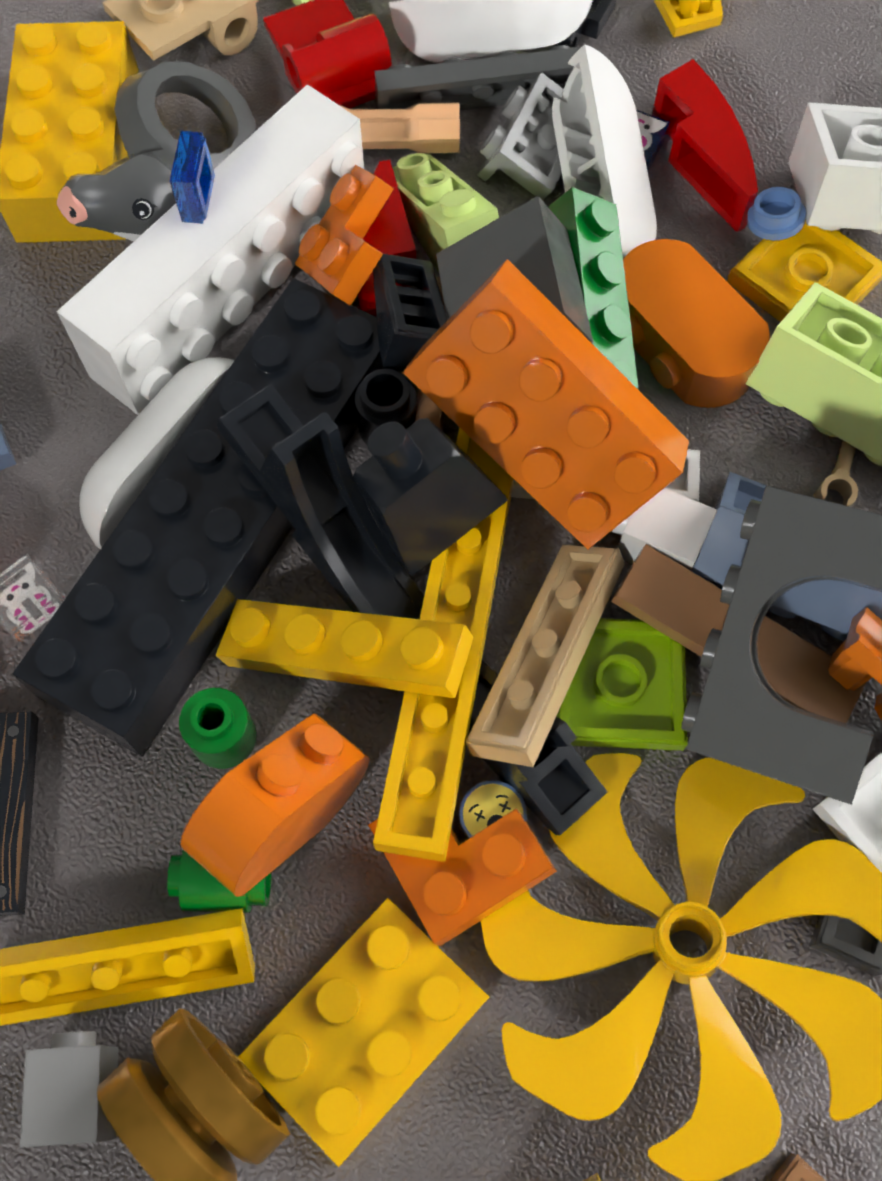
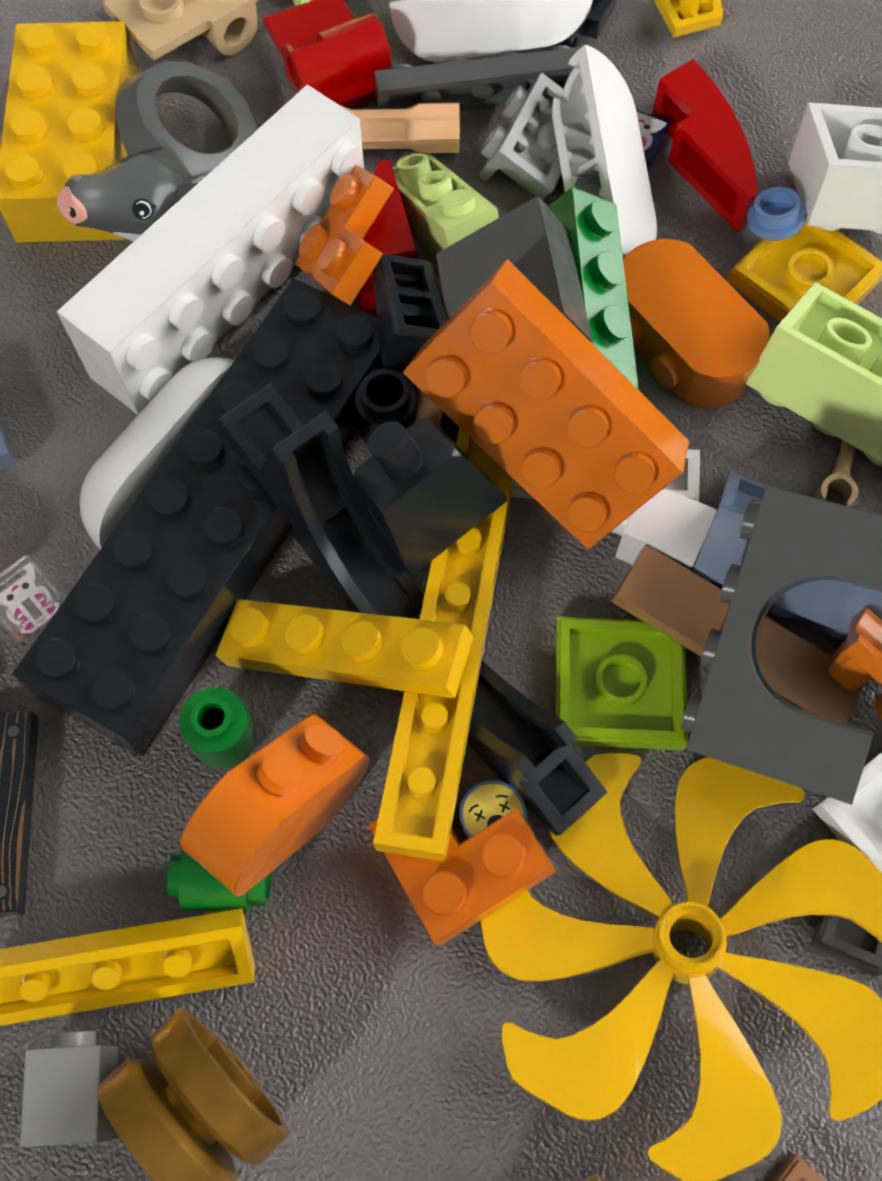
(192, 177): clear blue tile -> none
(363, 1031): yellow plate -> none
(545, 656): tan tile -> none

